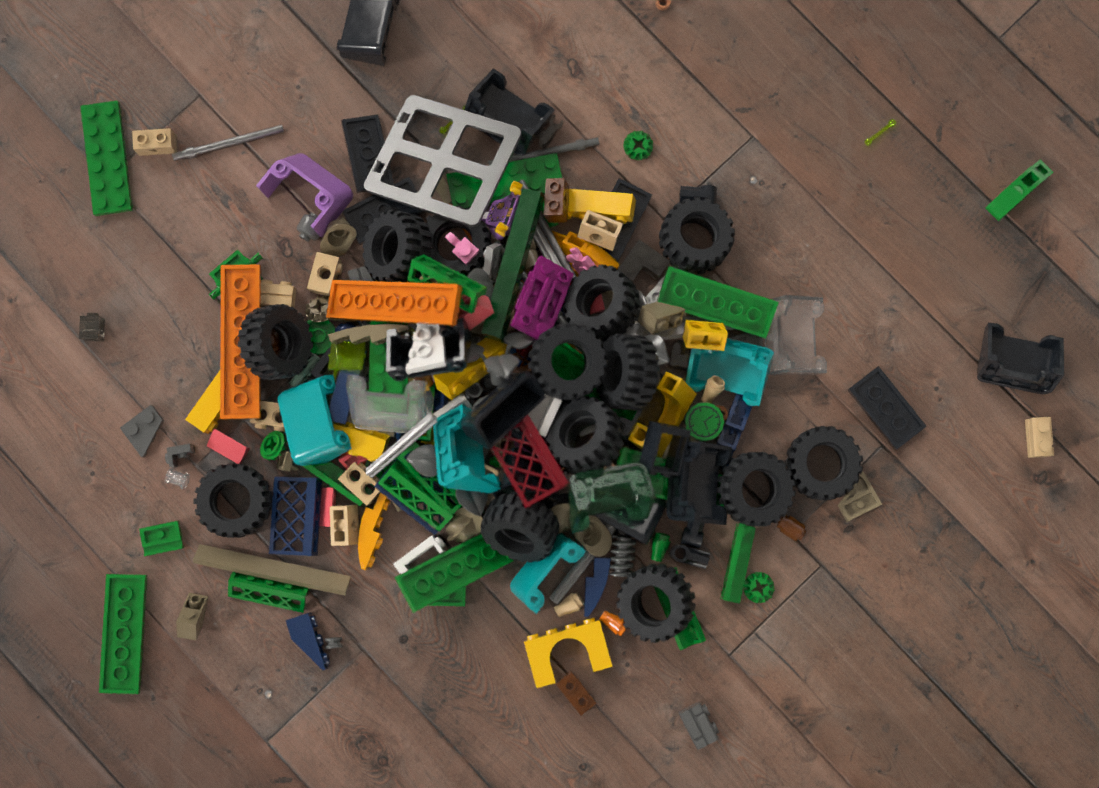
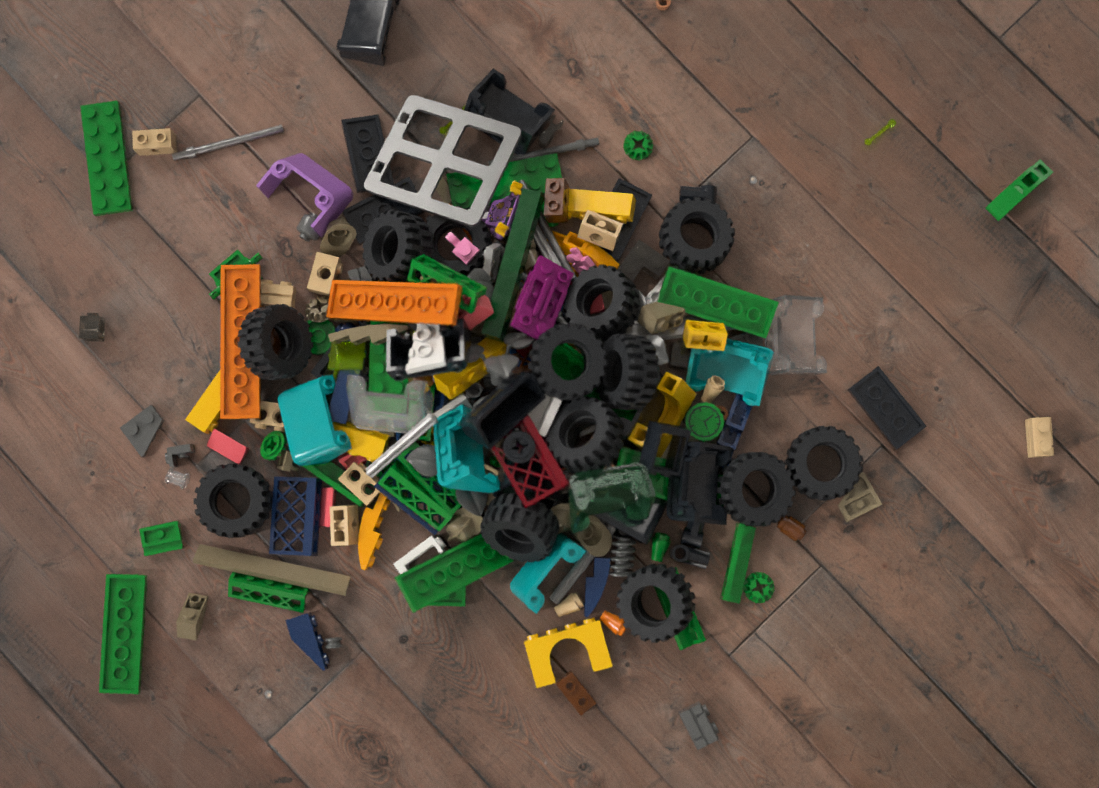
(300, 378): sand green pin -> none
(524, 440): none -> black gear
(1020, 362): black windscreen -> none

